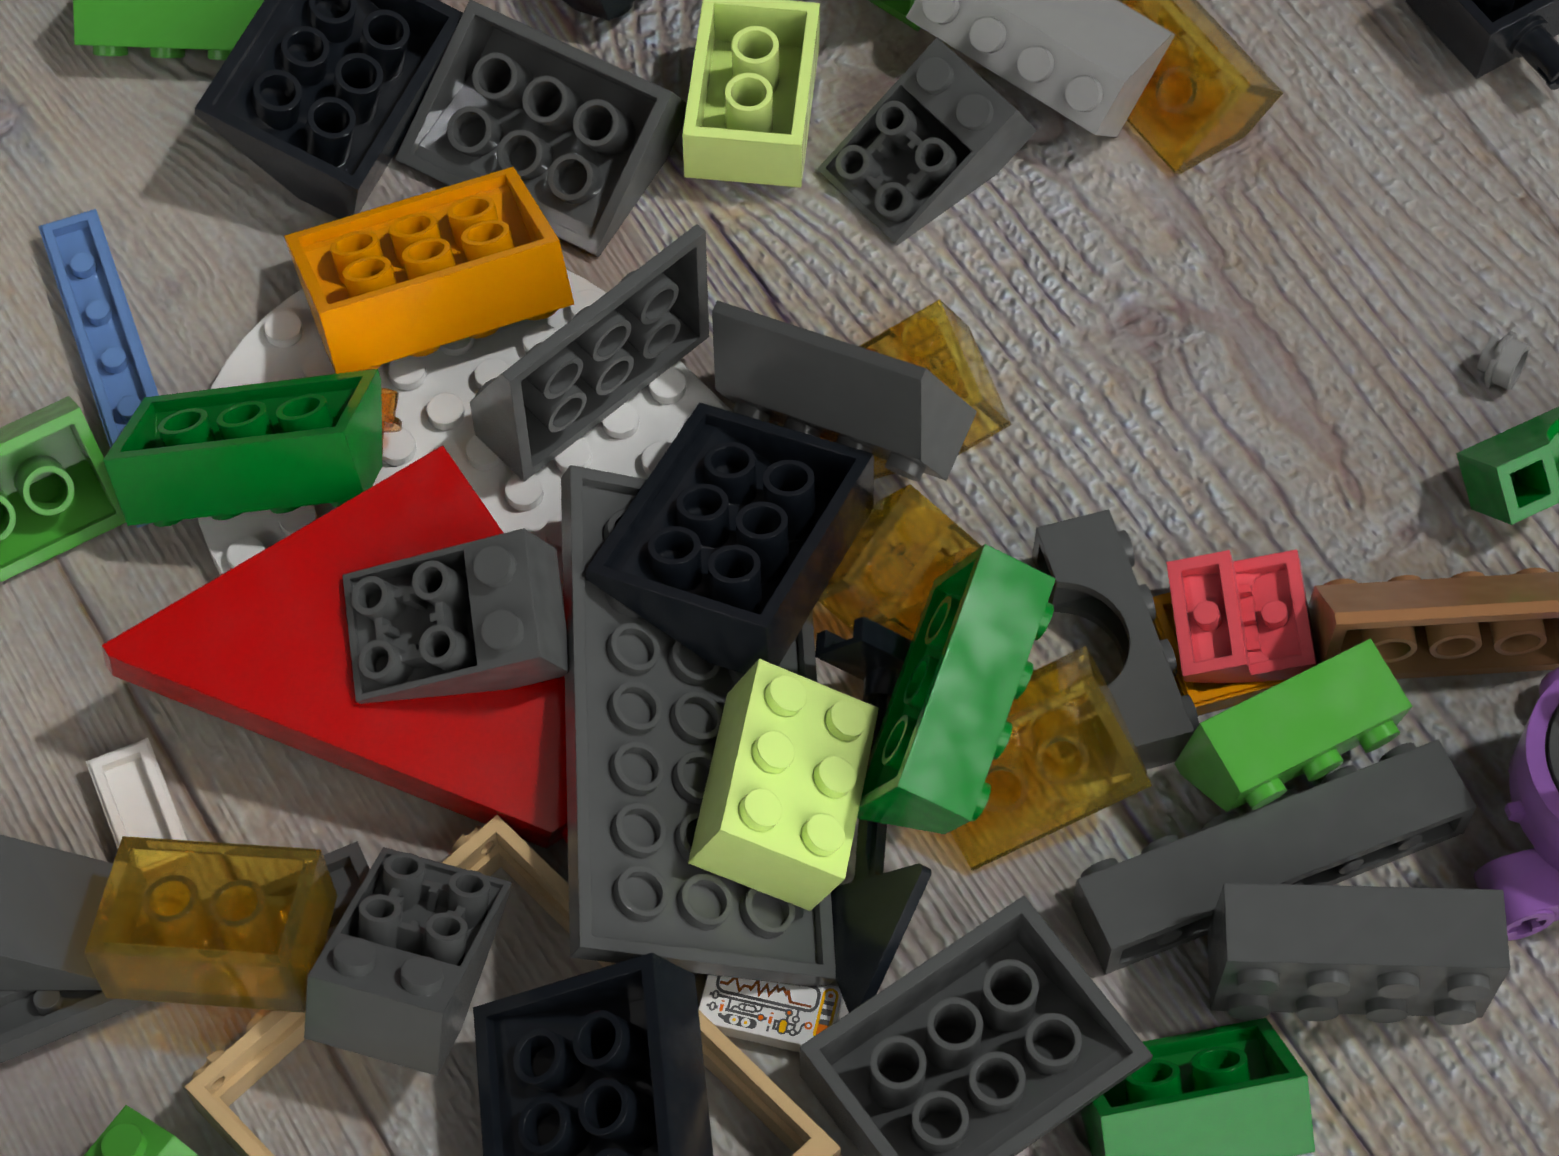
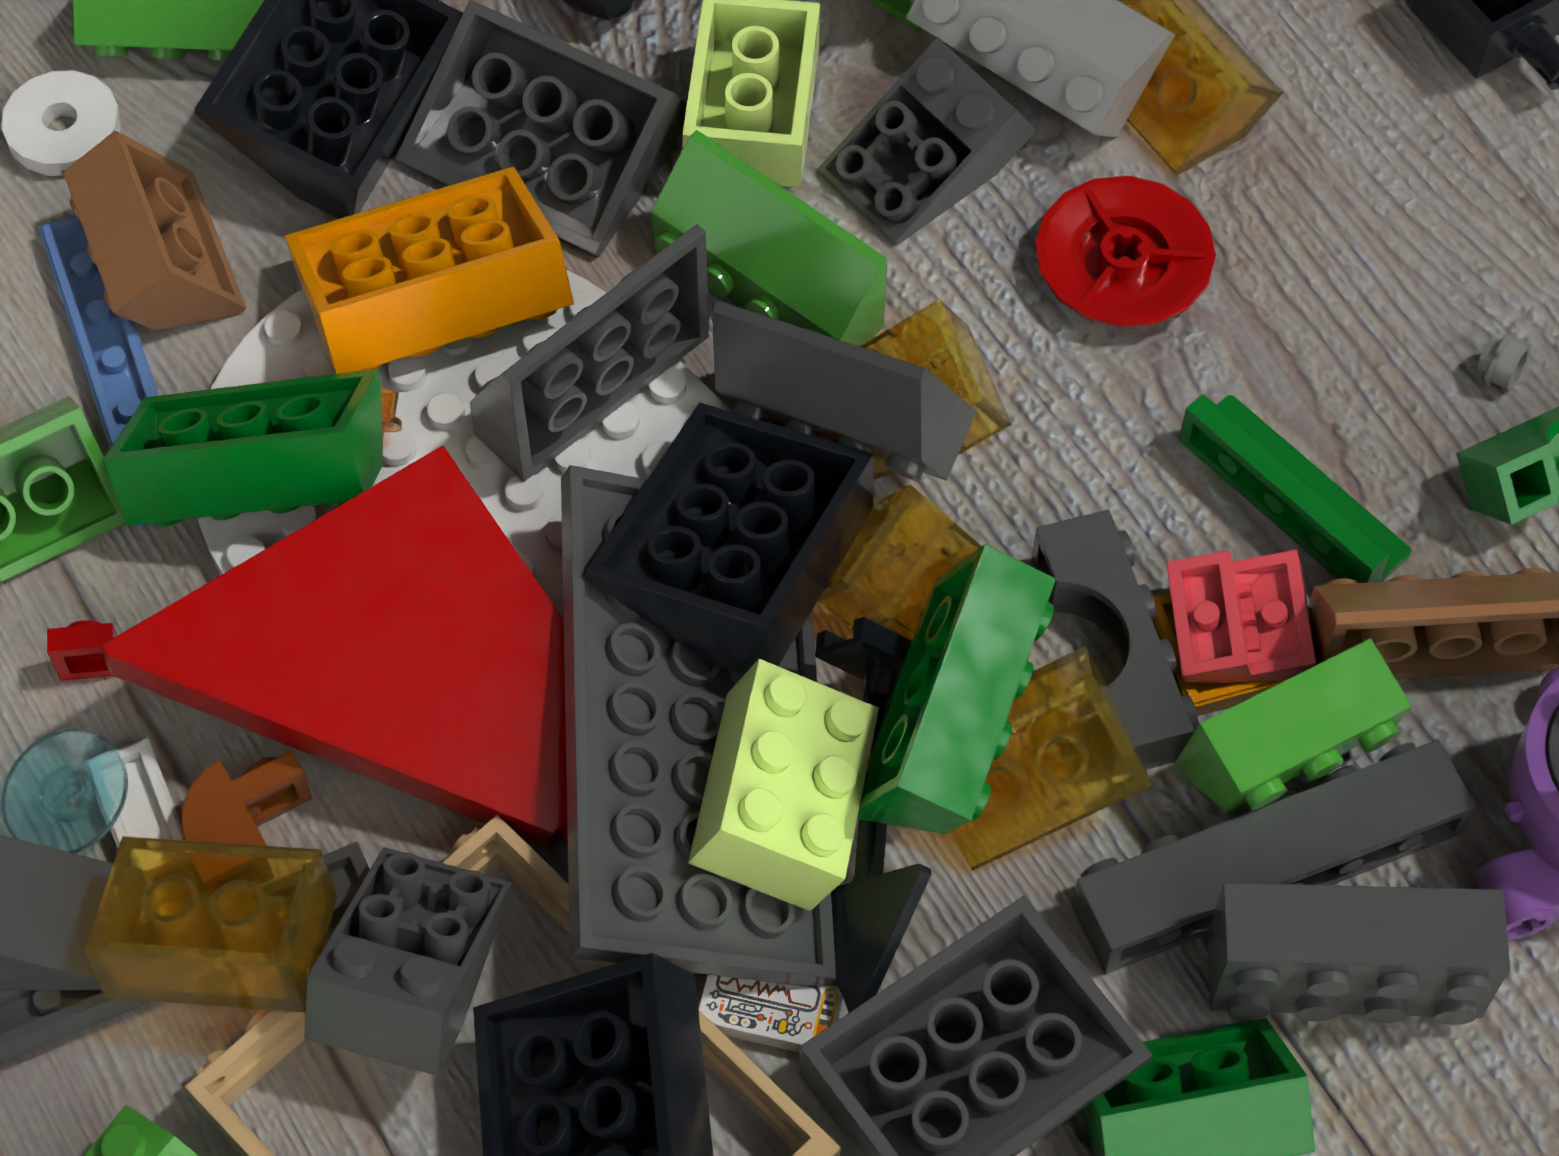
(46, 779): none -> clear light blue dish
(51, 97): none -> white tile
(78, 649): none -> red plate
(151, 236): none -> medium nougat slope
(232, 810): none -> dark orange brick
(458, 620): dark grey slope -> none
(771, 246): none -> bright green slope
(1125, 219): none -> red piece
(1291, 491): none -> green panel

